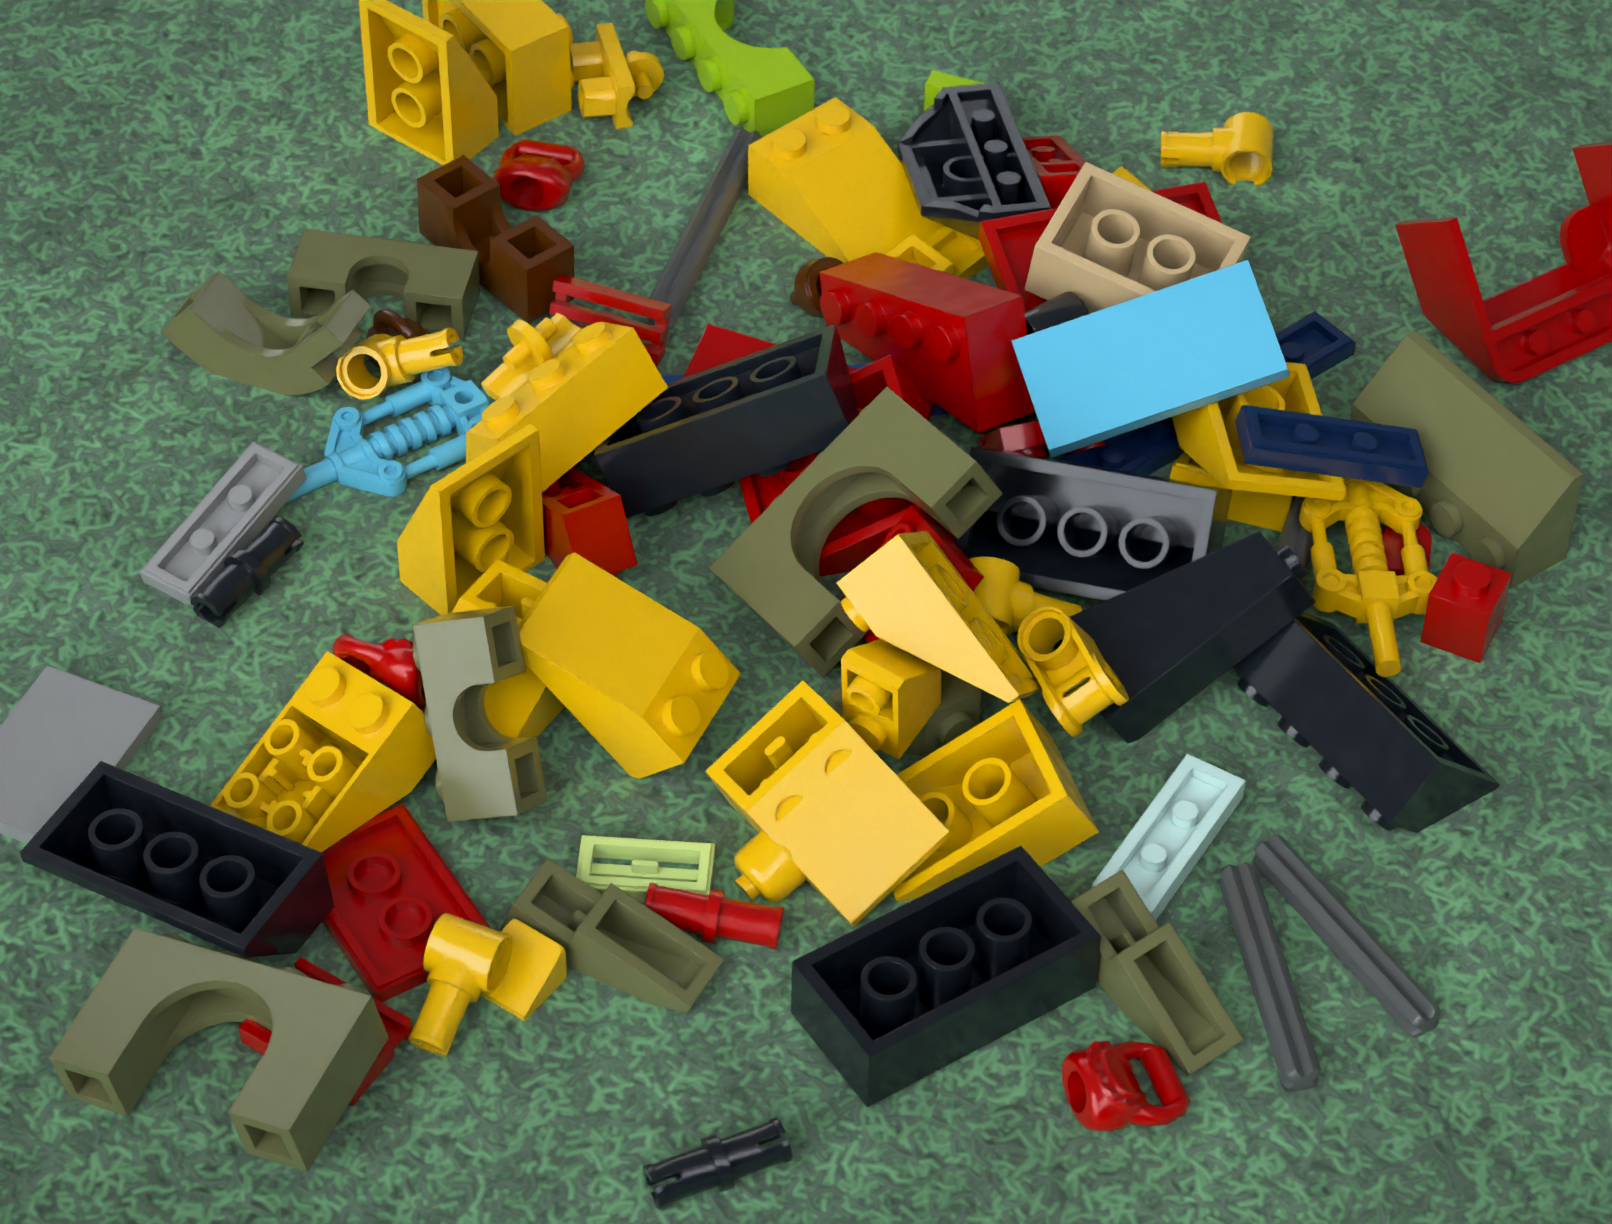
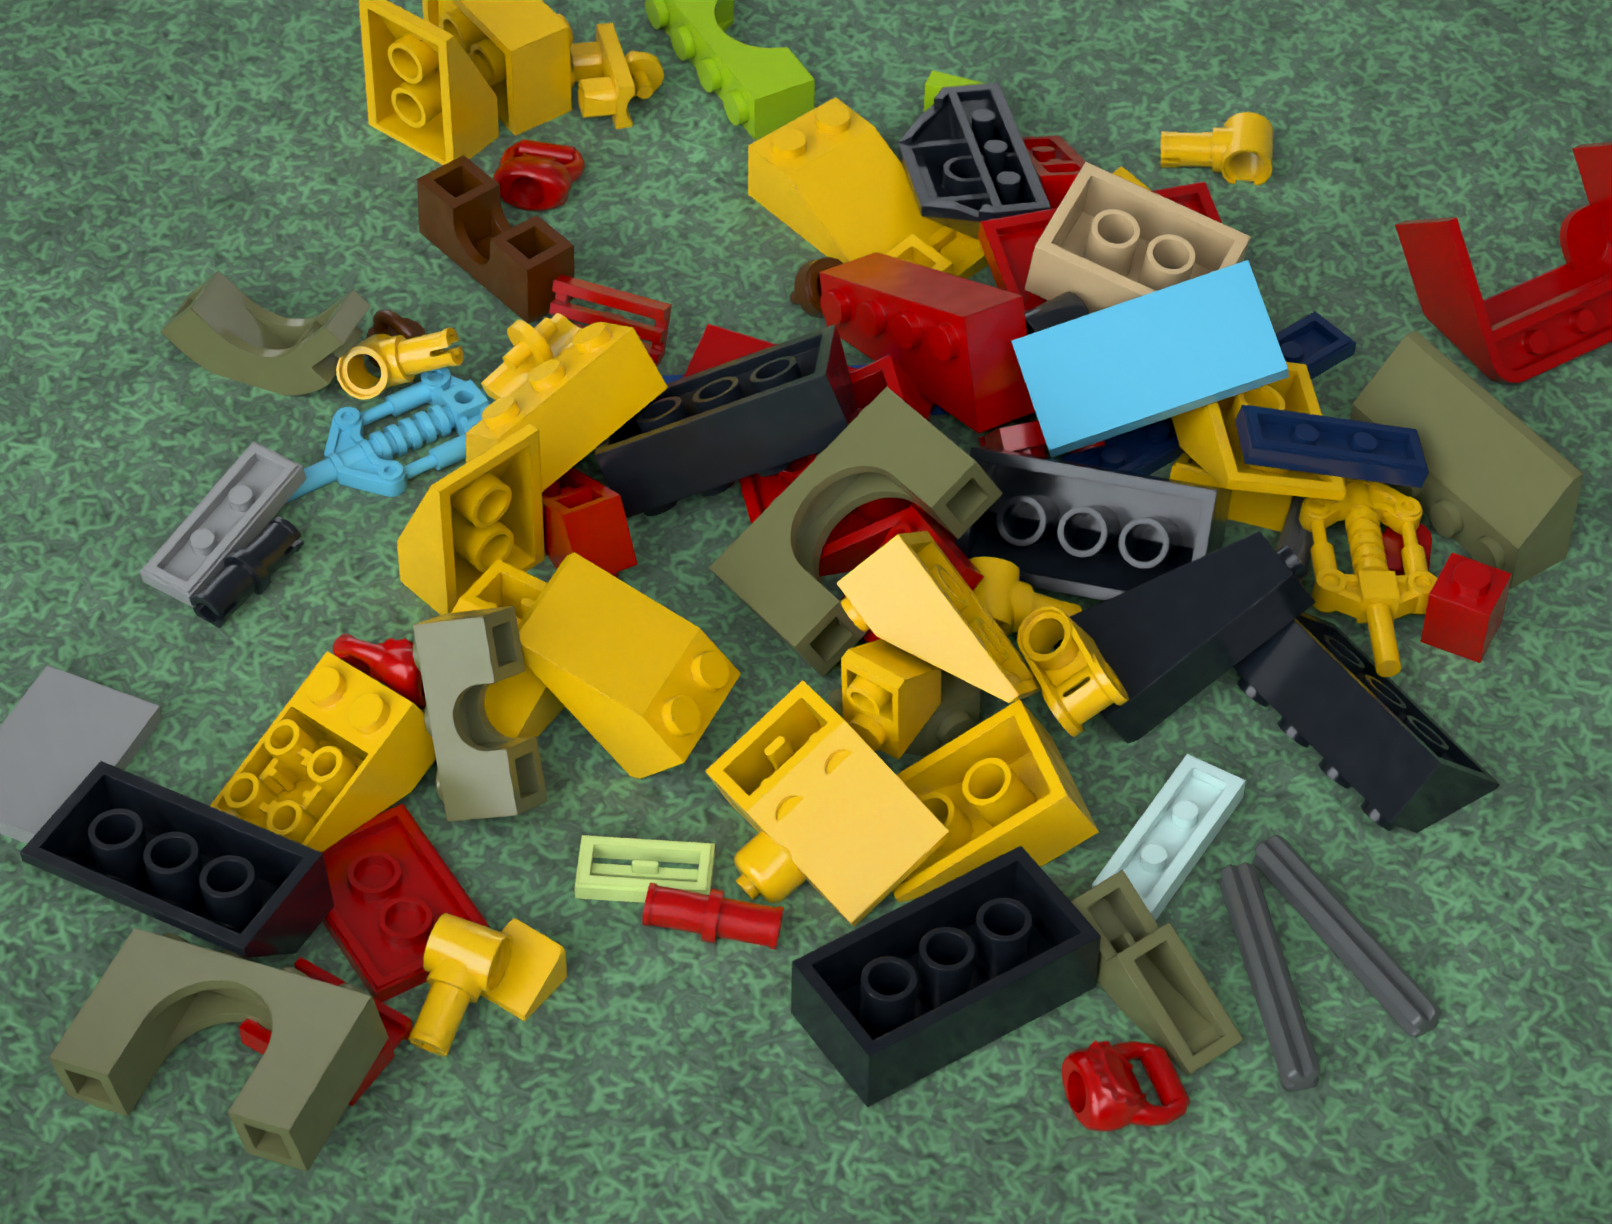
(432, 280): olive arch -> none
(616, 939): olive slope -> none
(704, 226): dark grey axle -> none
(717, 1162): black pin -> none

